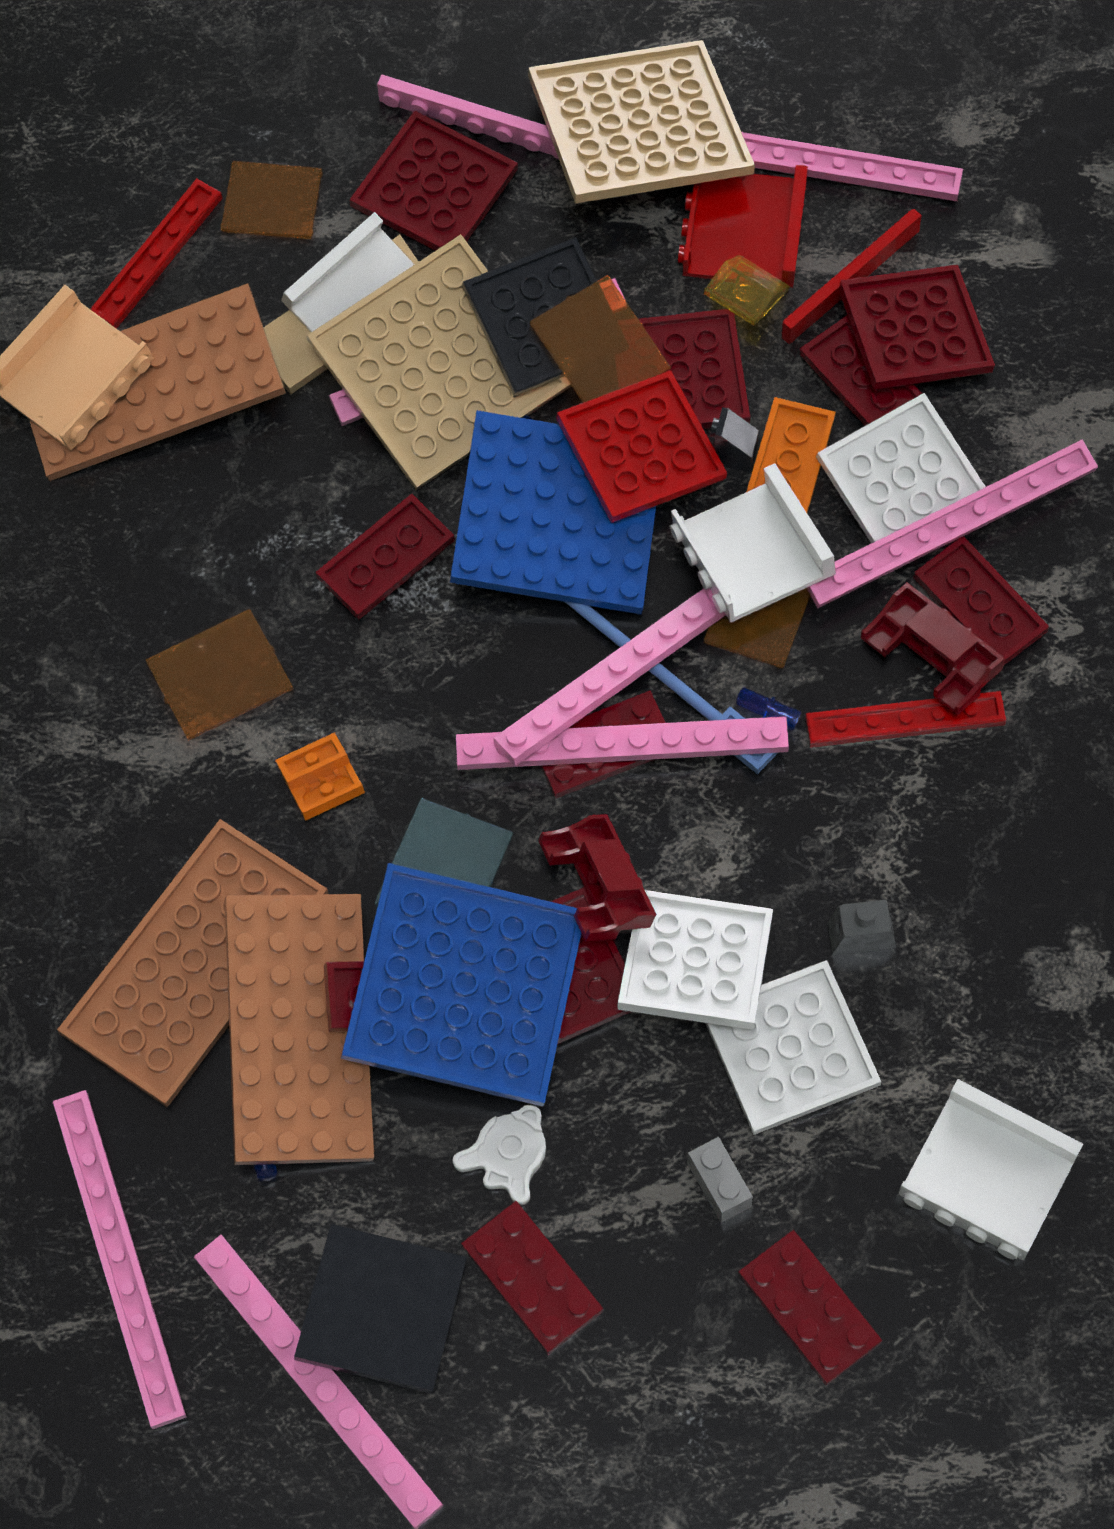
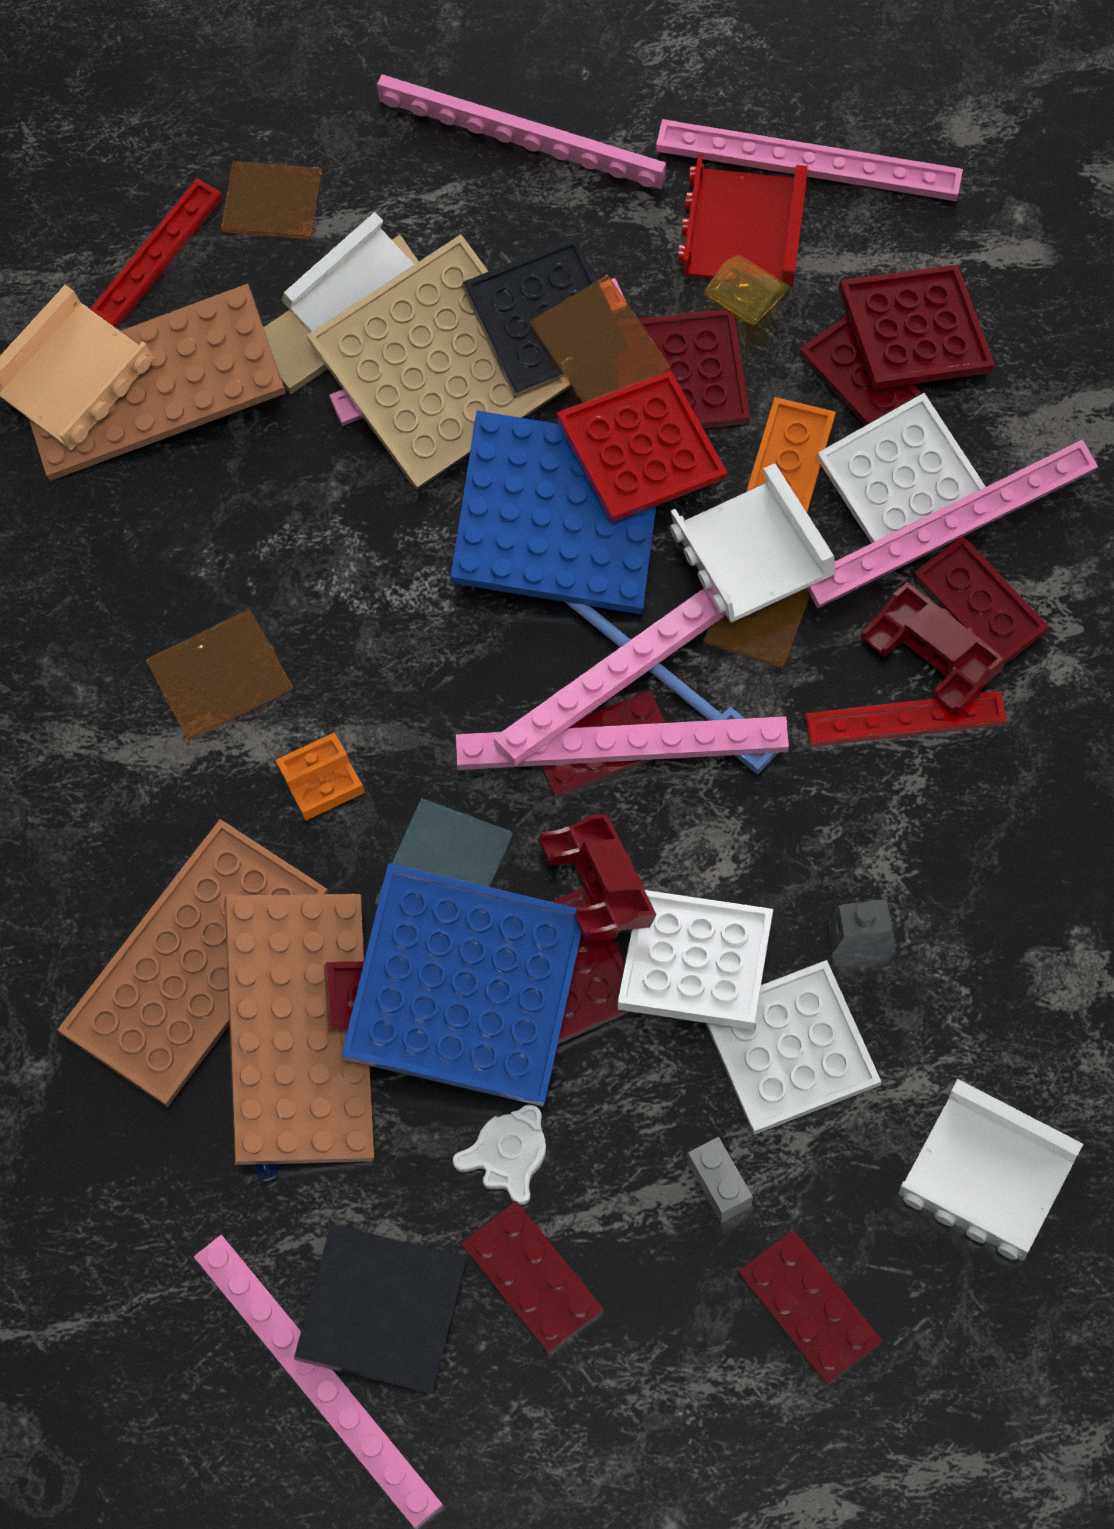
(119, 1260): bright pink plate -> none
(385, 556): dark red plate -> none
(433, 183): dark red plate -> none
(640, 121): tan plate -> none
(734, 440): black slope -> none
(767, 707): clear blue axle -> none
(860, 267): red tile -> none

